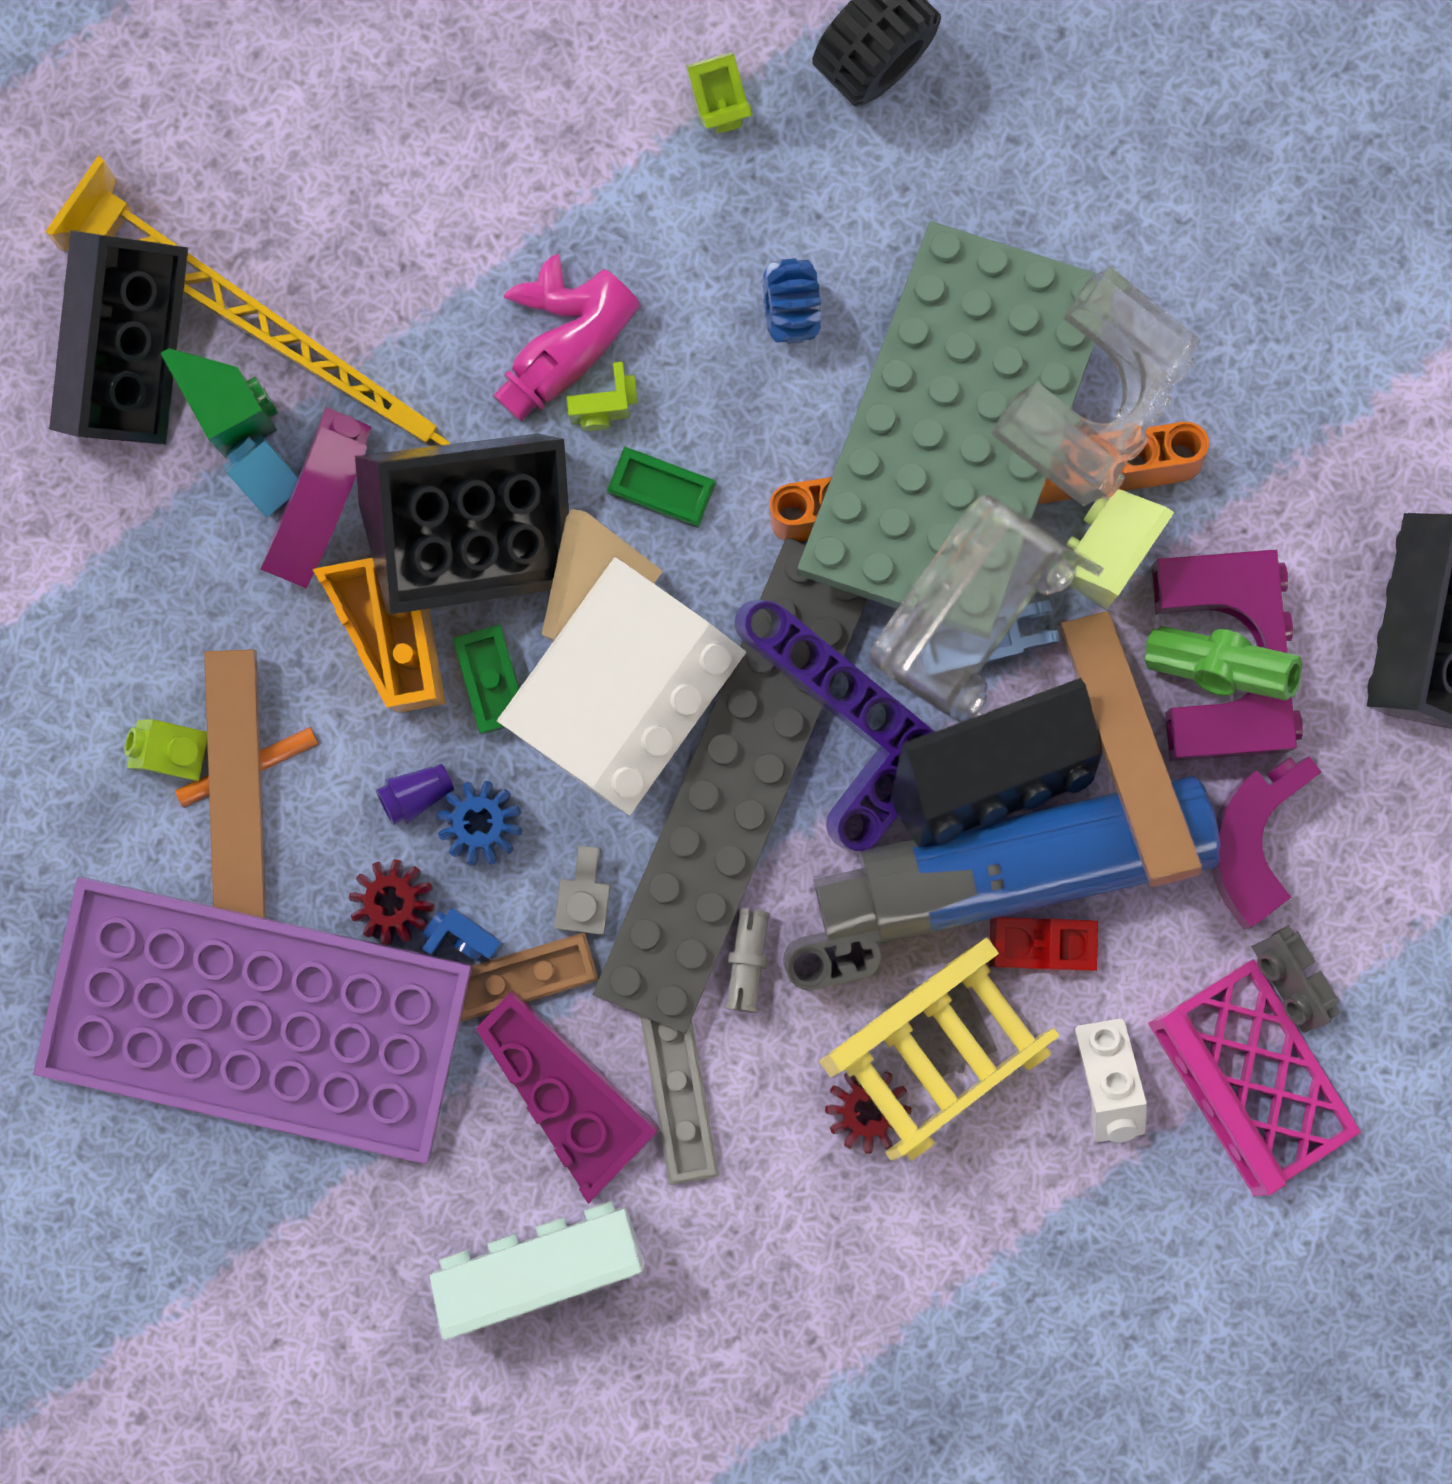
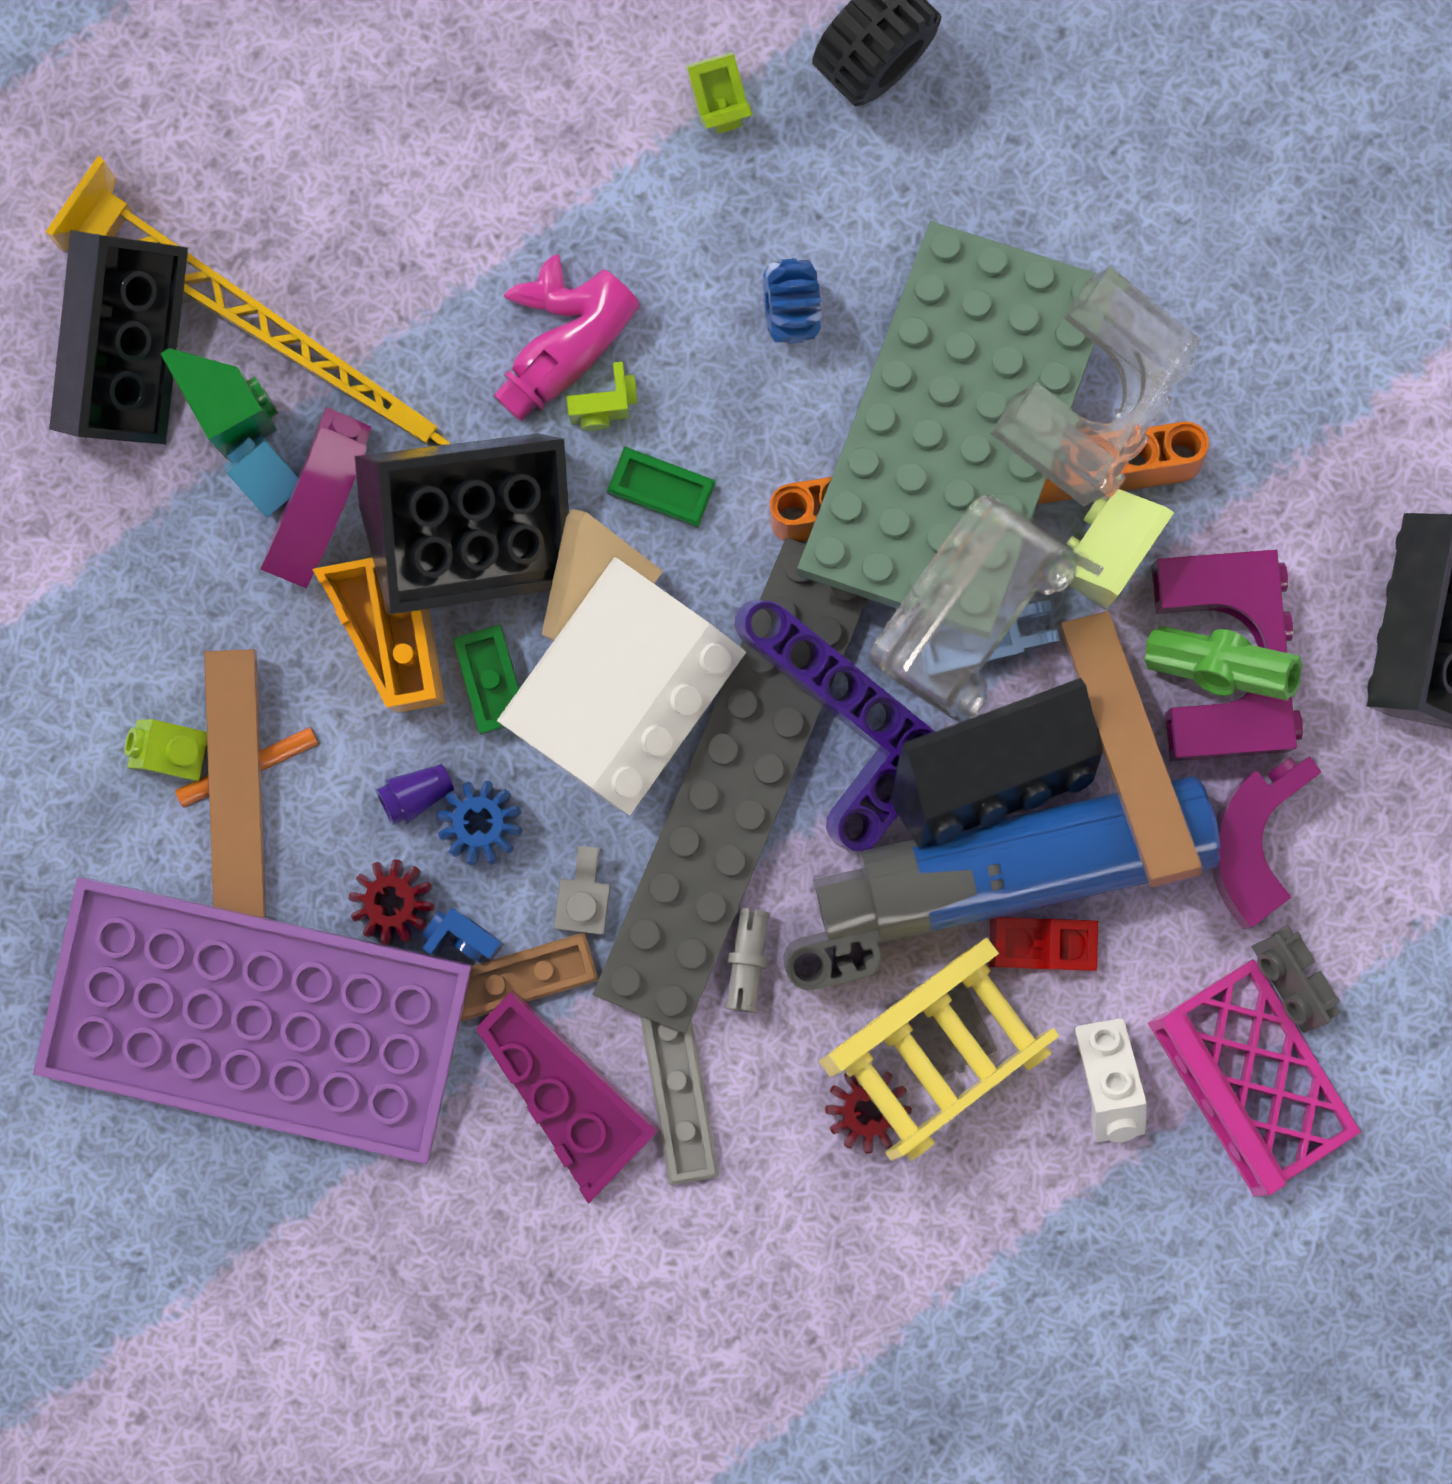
(535, 1271): light aqua slope -> none

